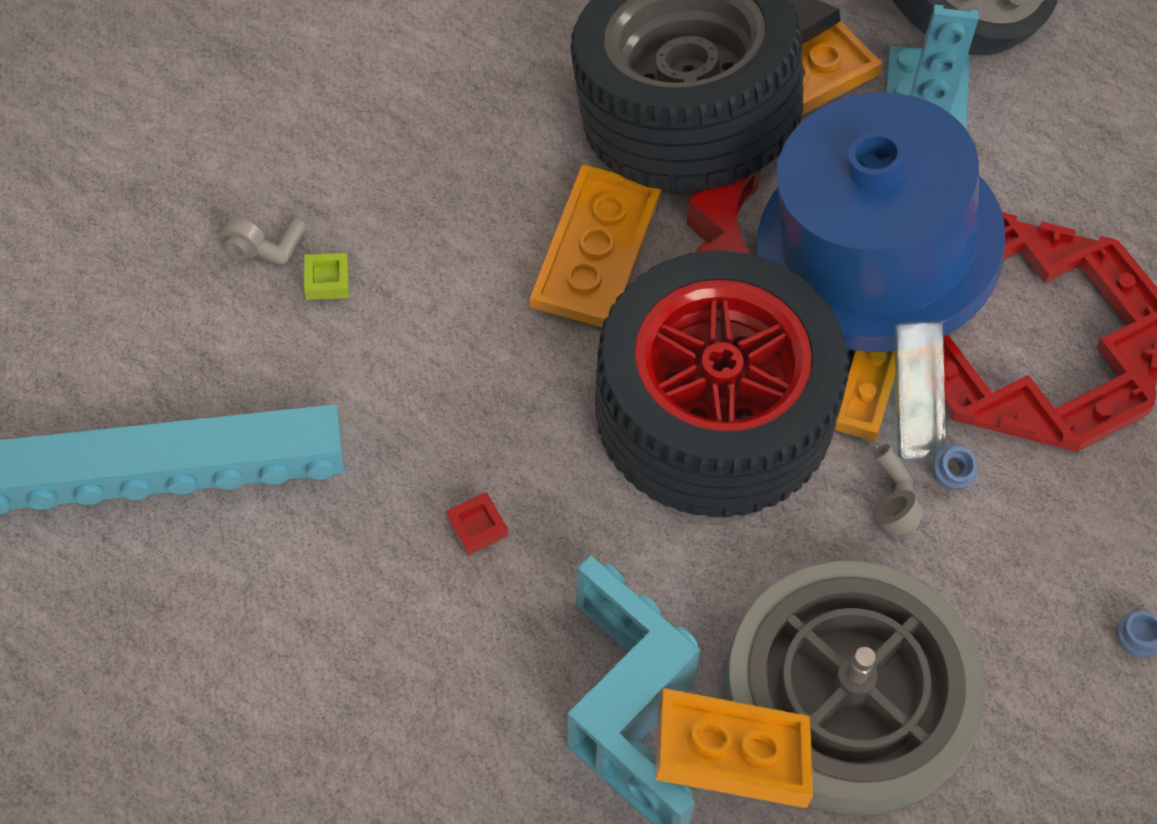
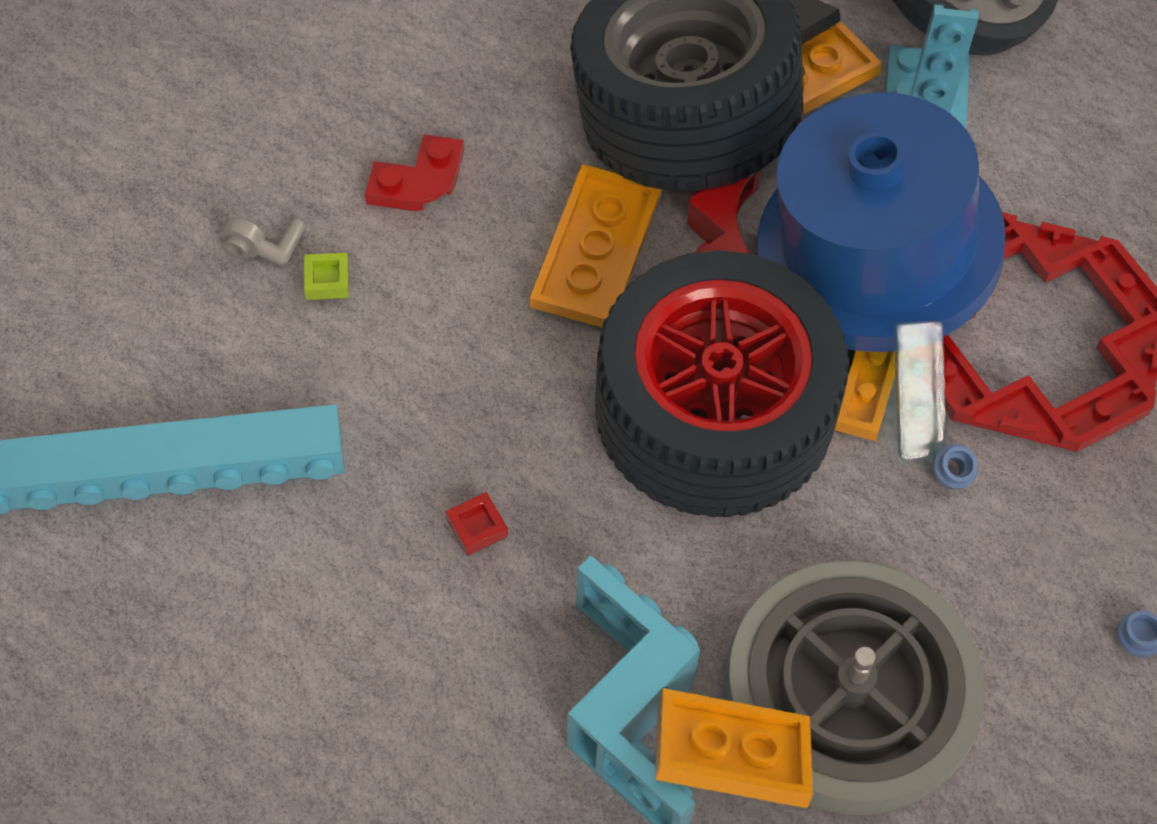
(412, 187): none -> red plate
(900, 511): light grey plate -> none

